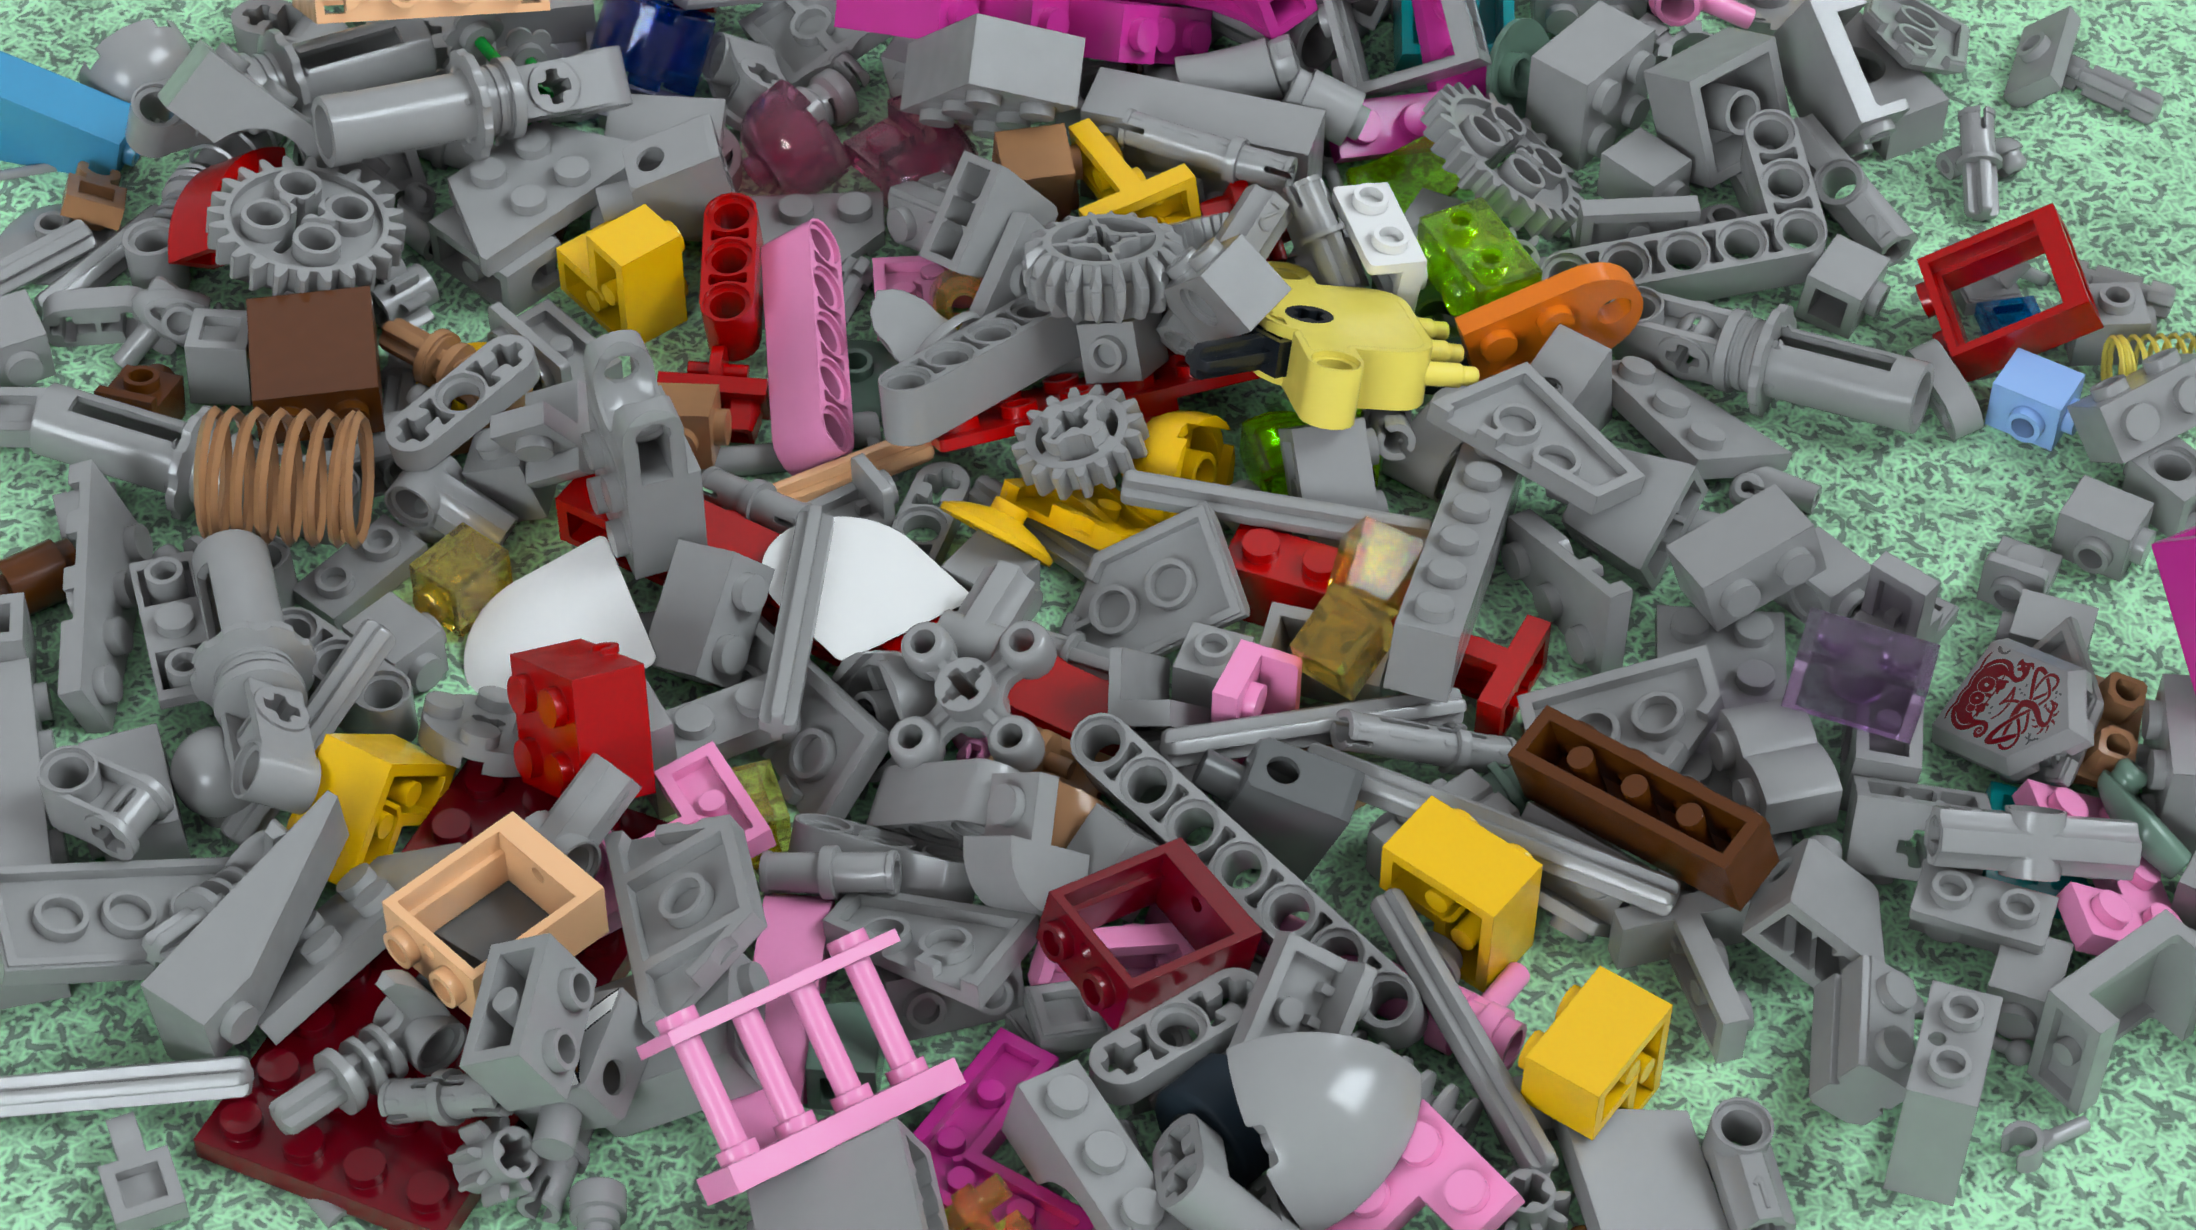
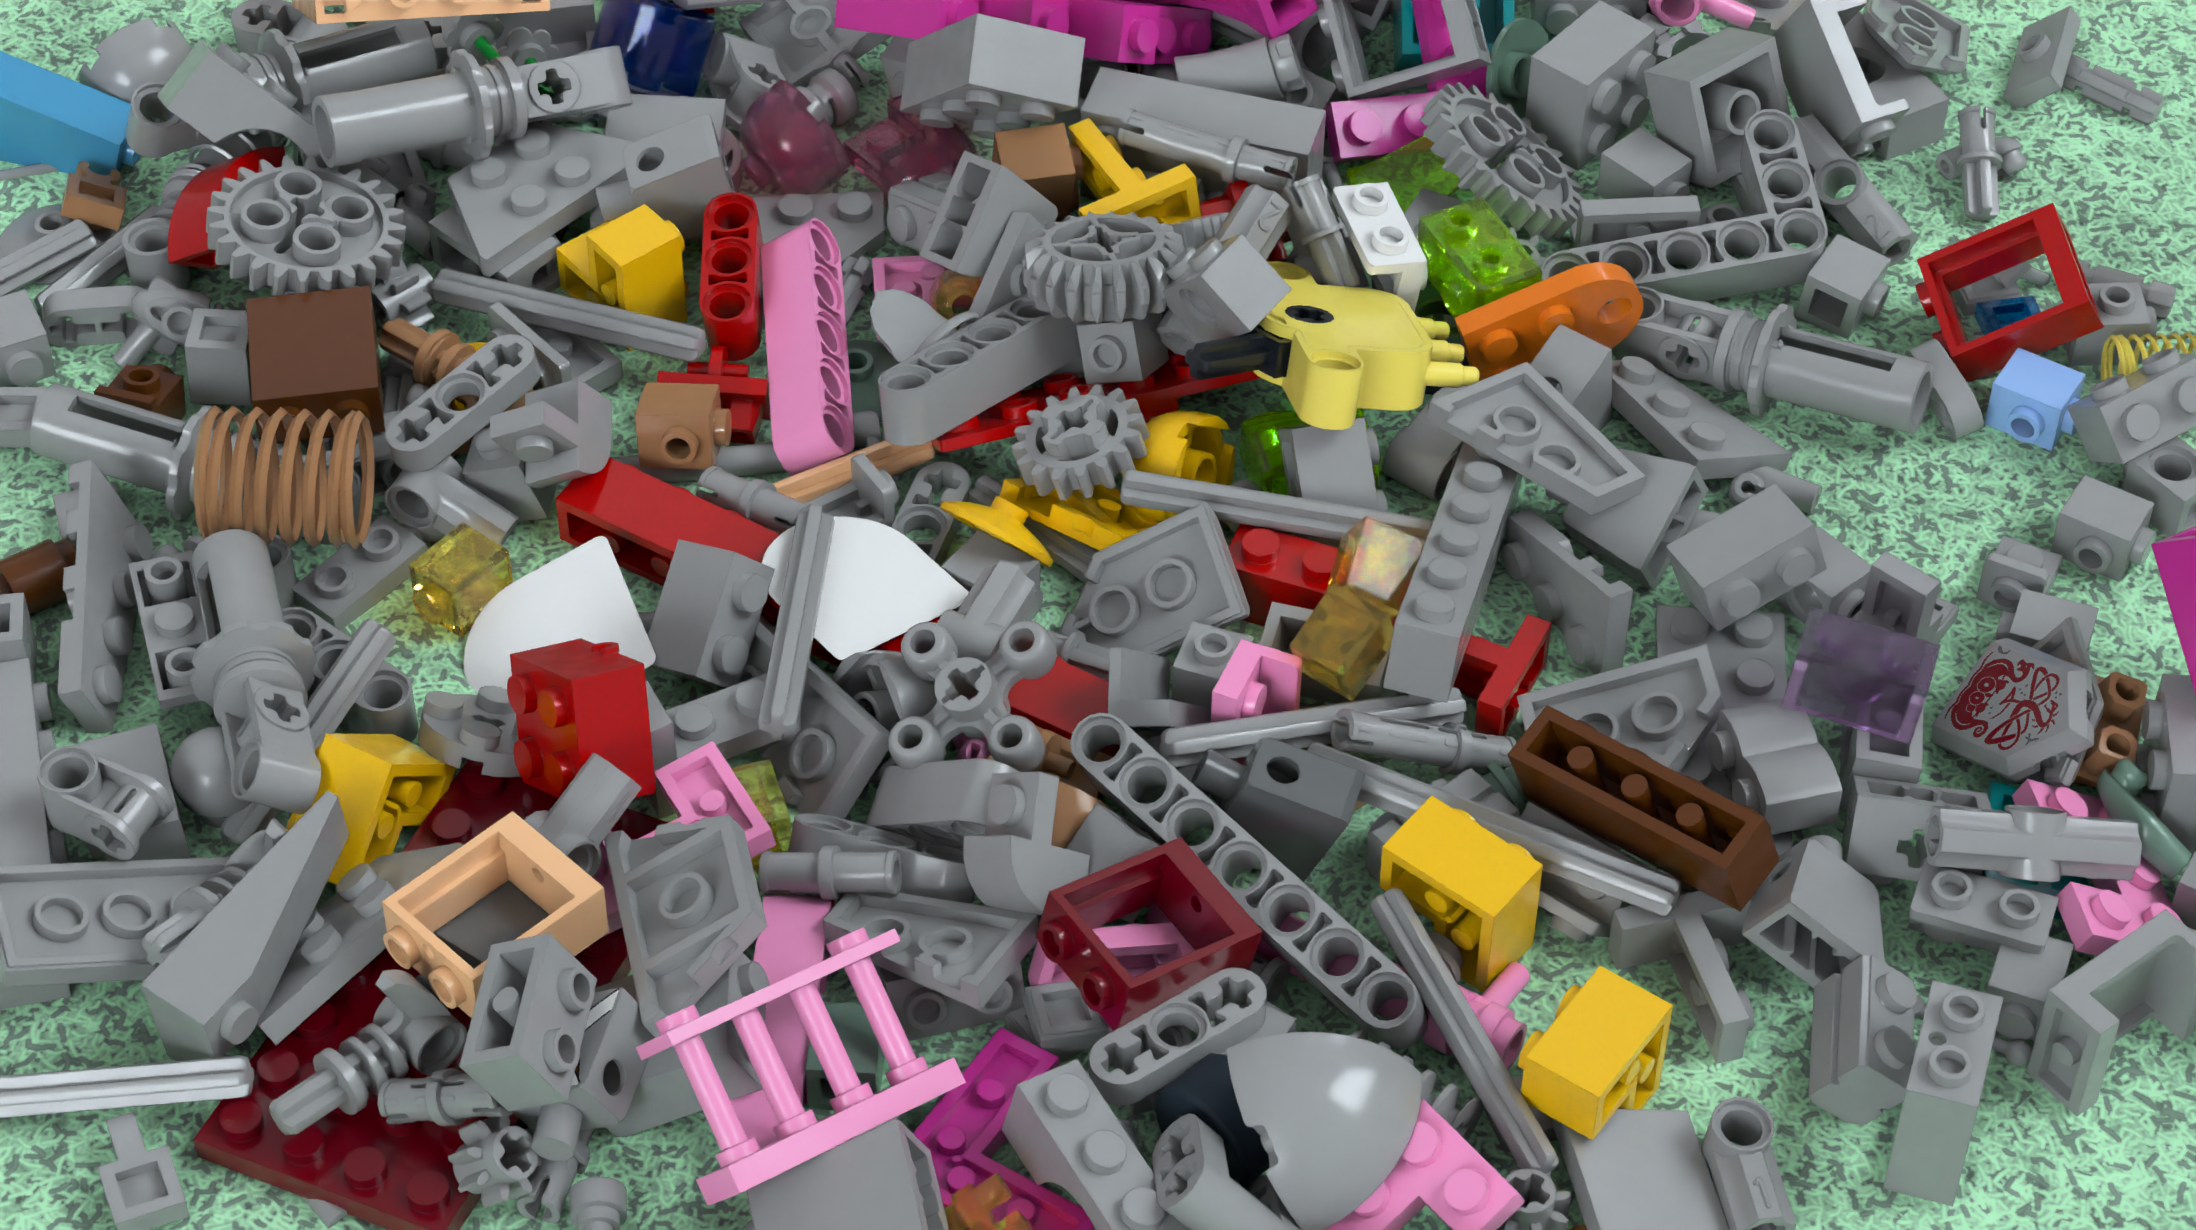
(418, 636): light grey brick -> none
(572, 315): none -> light grey axle
(640, 459): light grey brick -> none
(1305, 992): light grey bracket -> none
(1342, 103): light grey brick -> none
(1391, 431): light grey pin -> none
(2039, 1140): light grey hand -> none

